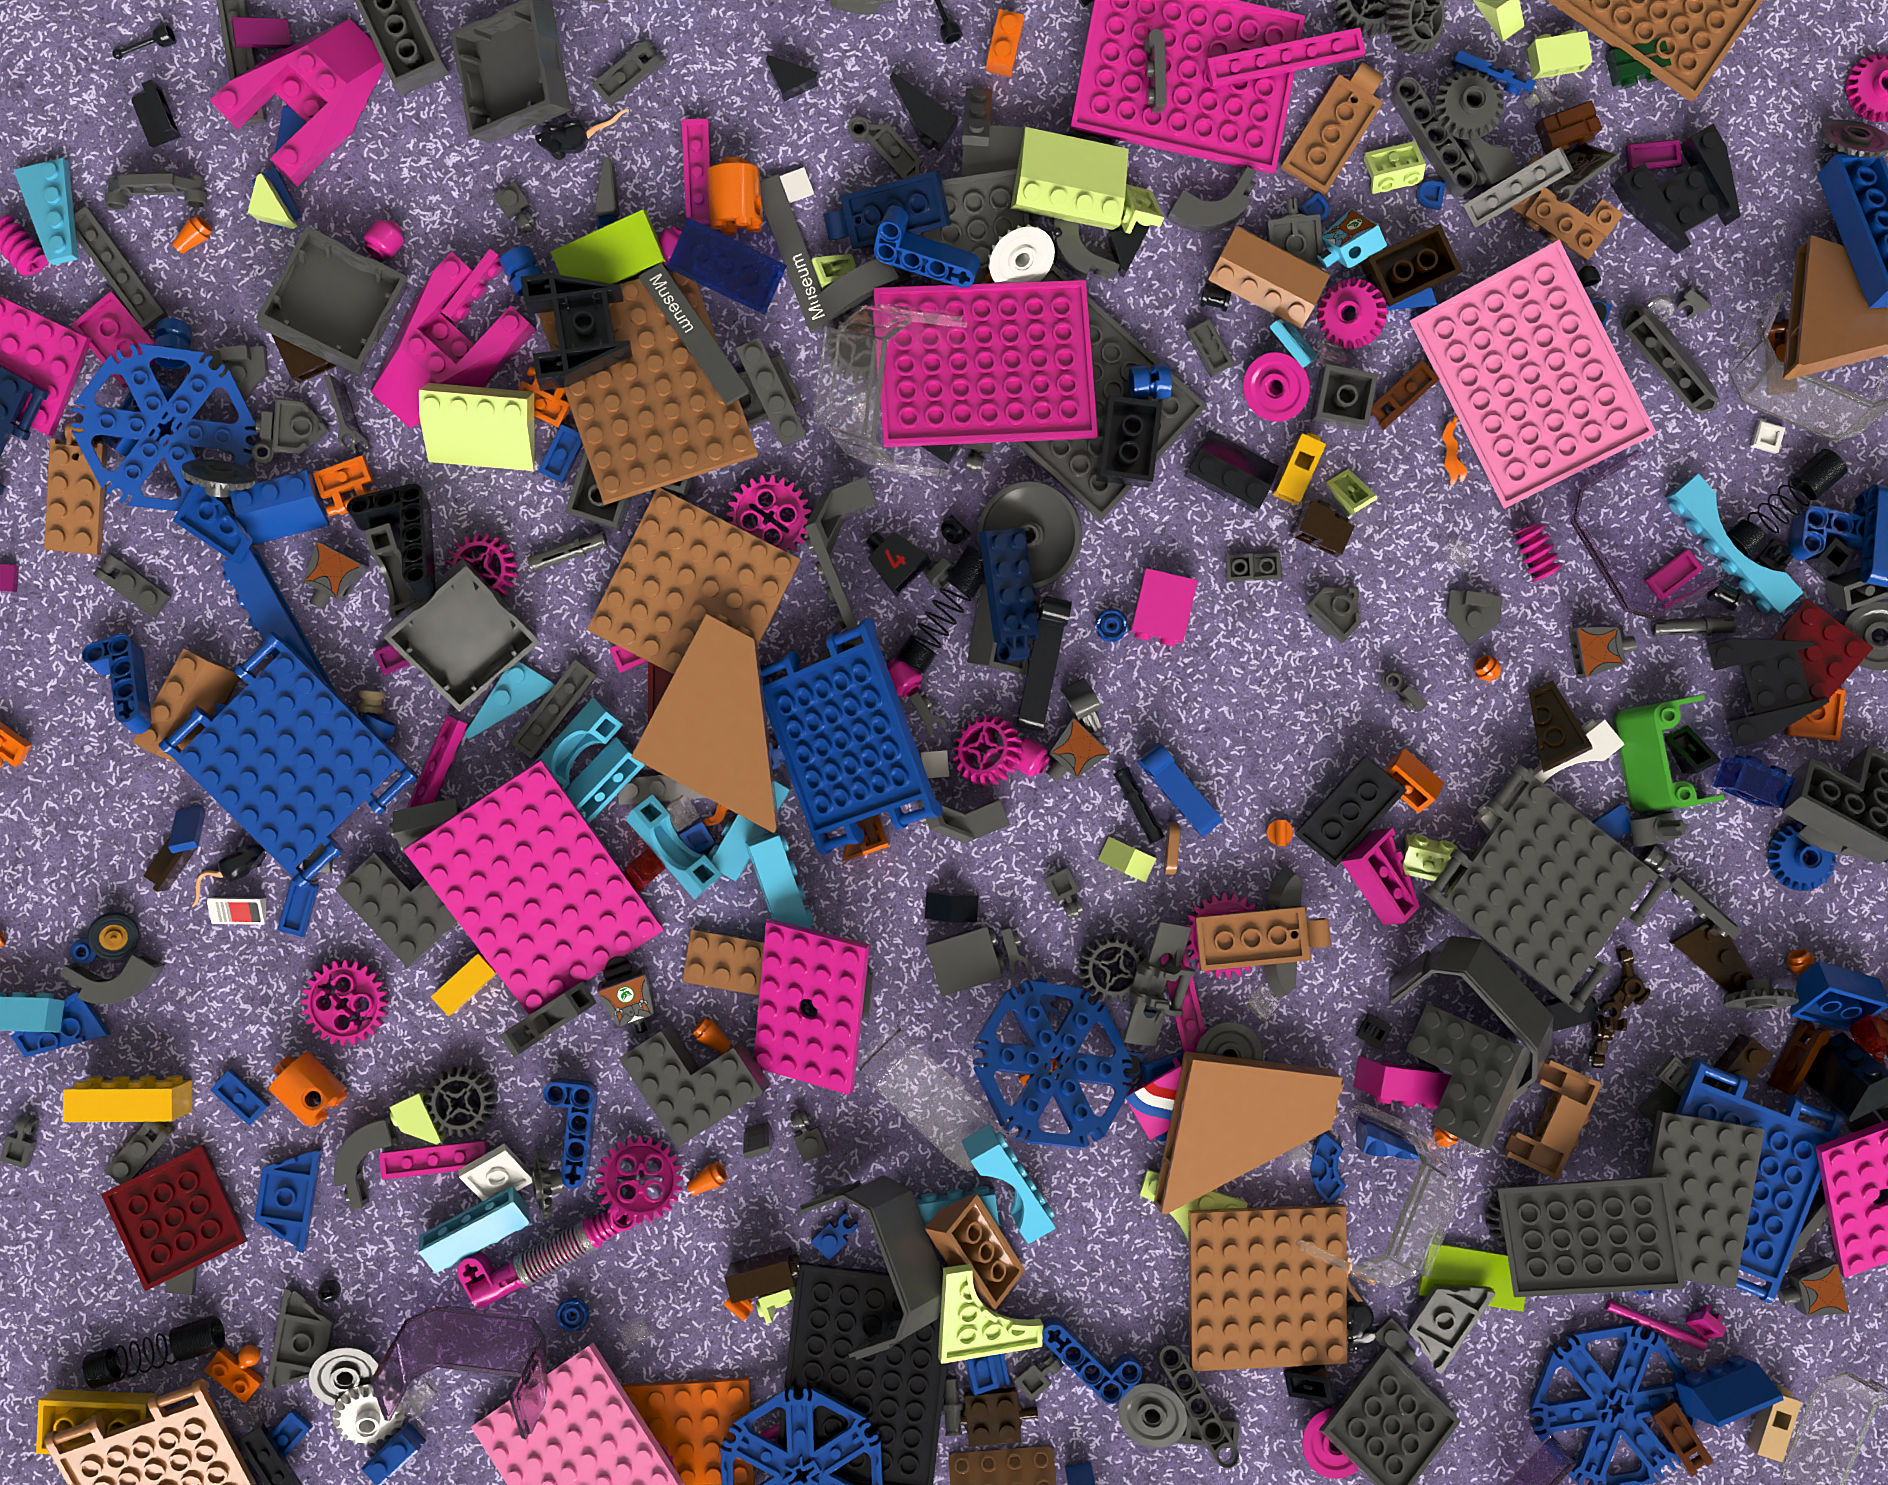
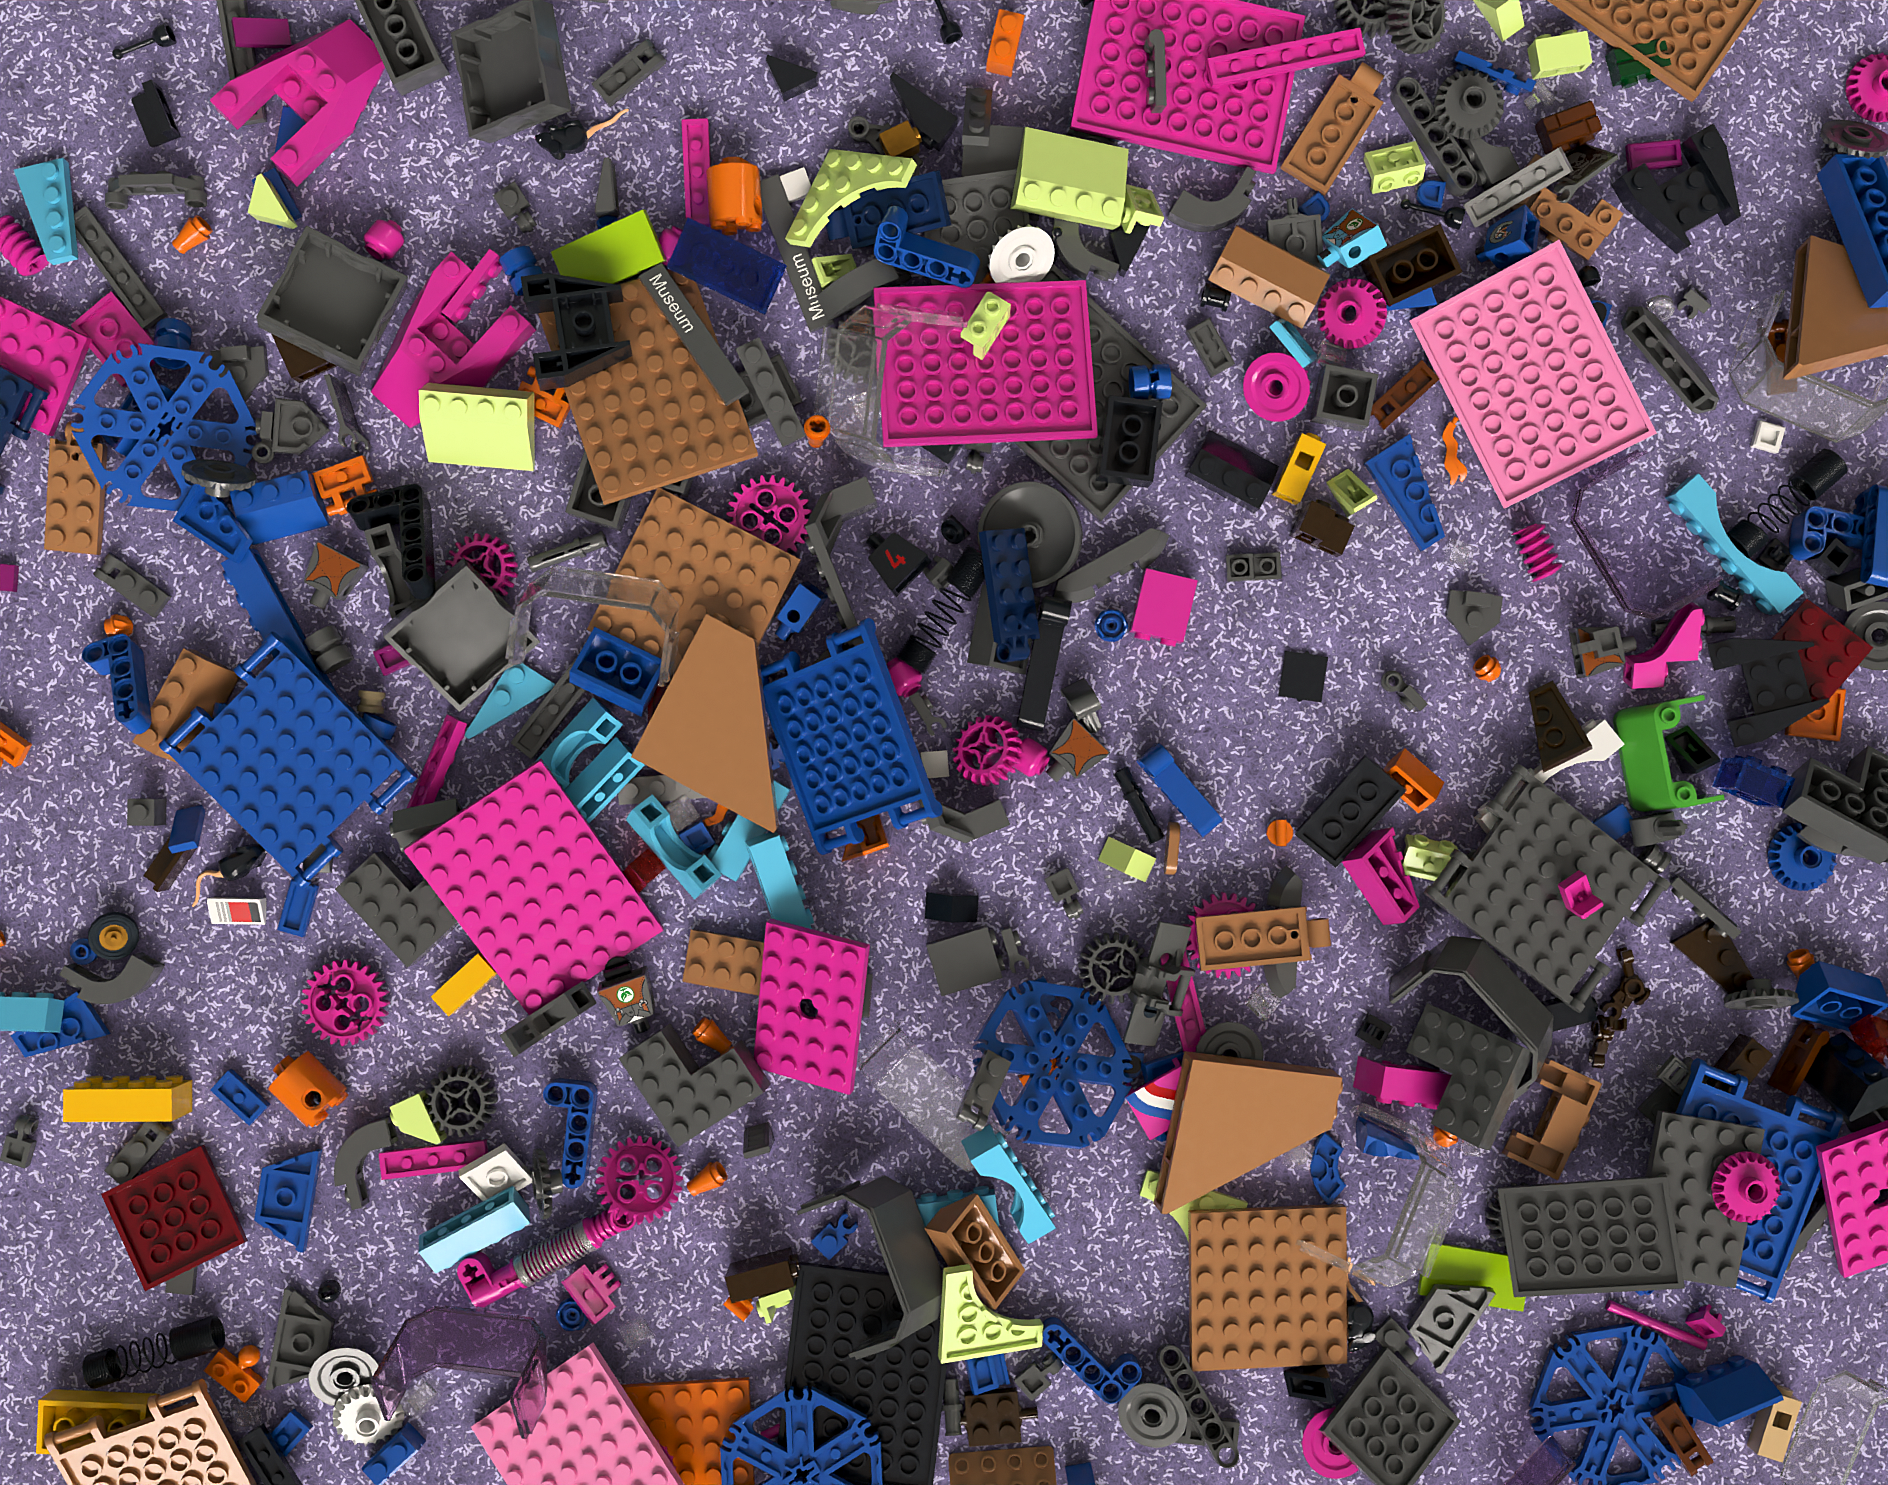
(118, 625): none -> orange plate
(146, 811): none -> dark grey brick
(329, 650): none -> dark grey wheel
(561, 454): blue plate -> none
(592, 1291): none -> dark pink hinge
(599, 589): none -> clear piece
(616, 671): none -> blue slope
(807, 601): none -> blue torso
(809, 1142): dark grey plate -> none
(816, 430): none -> orange cone
(840, 183): none -> yellowish green plate
(900, 140): none -> pearl gold brick
(983, 1089): none -> dark grey plate
(986, 323): none -> yellowish green bracket
(1141, 549): none -> dark grey brick
(1303, 676): none -> black piece
(1335, 611): dark grey plate -> none
(1404, 487): none -> blue wing
(1452, 217): none -> black hinge
(1510, 238): none -> blue torso
(1579, 896): none -> dark pink bracket
(1602, 643): none -> dark grey plate
(1673, 574): dark pink tile -> none
(1677, 643): none -> dark pink arch
(1732, 1183): none -> dark pink gear
(1816, 1289): torso -> none

